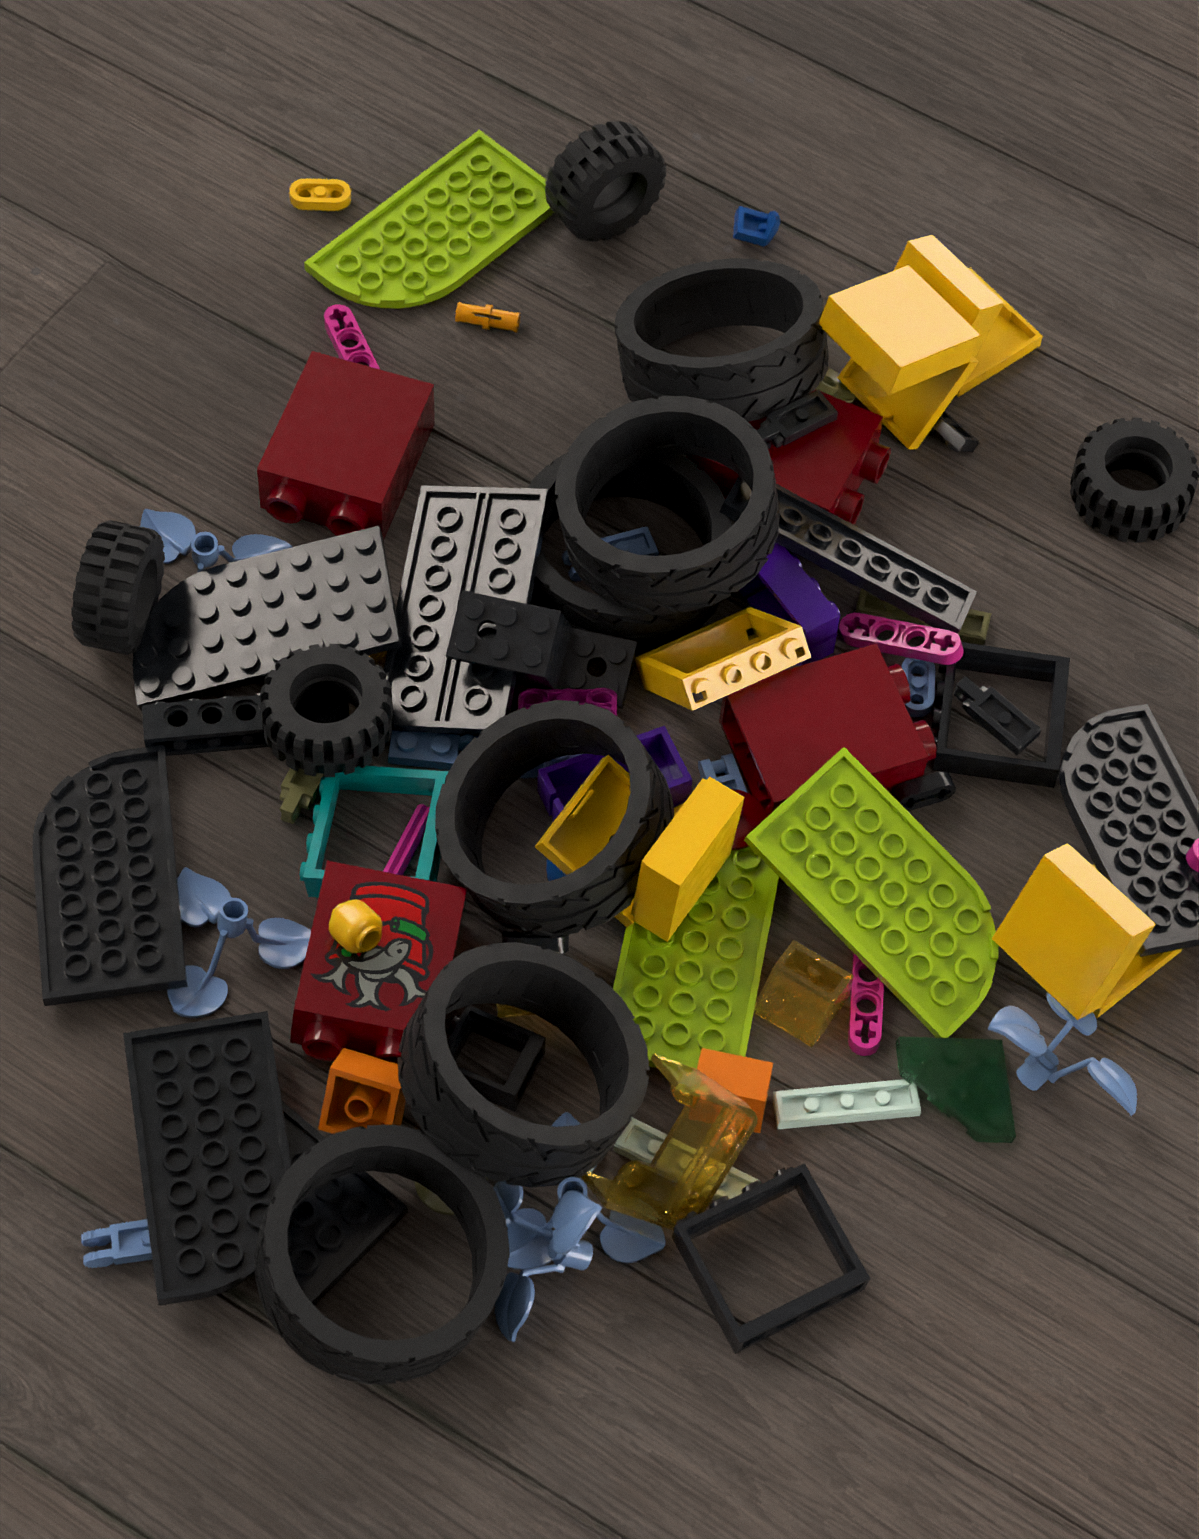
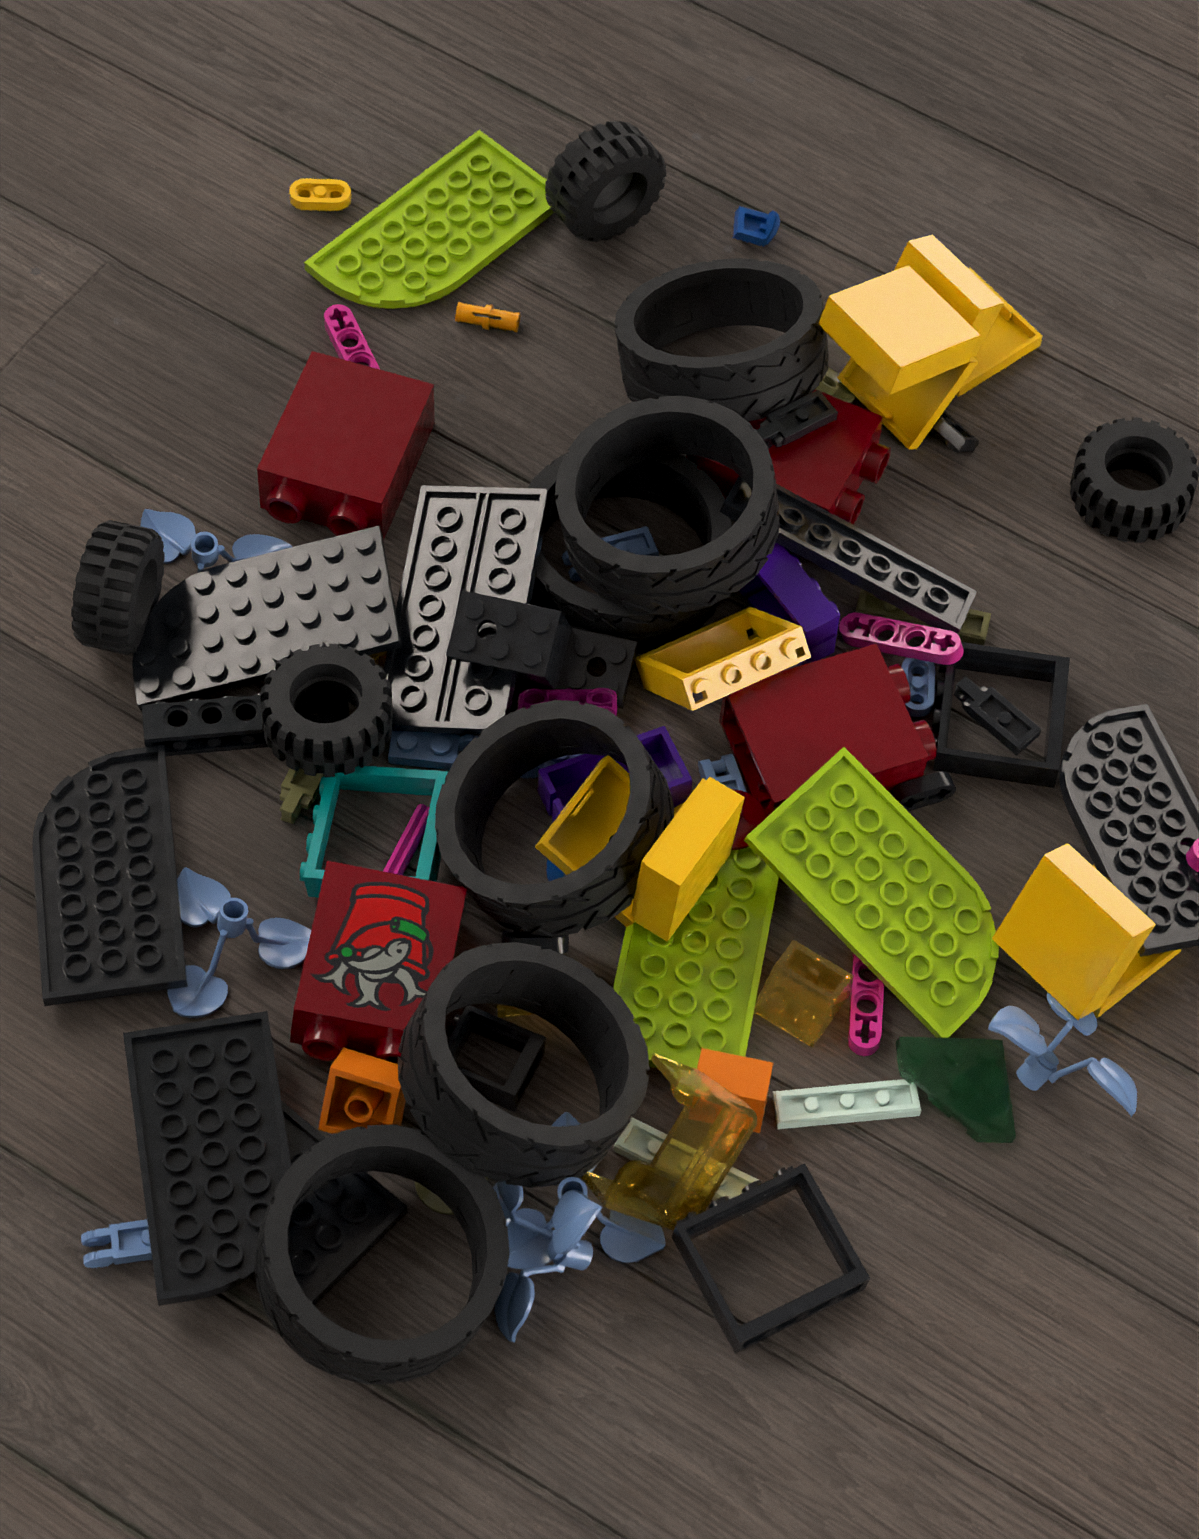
(355, 926): yellow head -> none

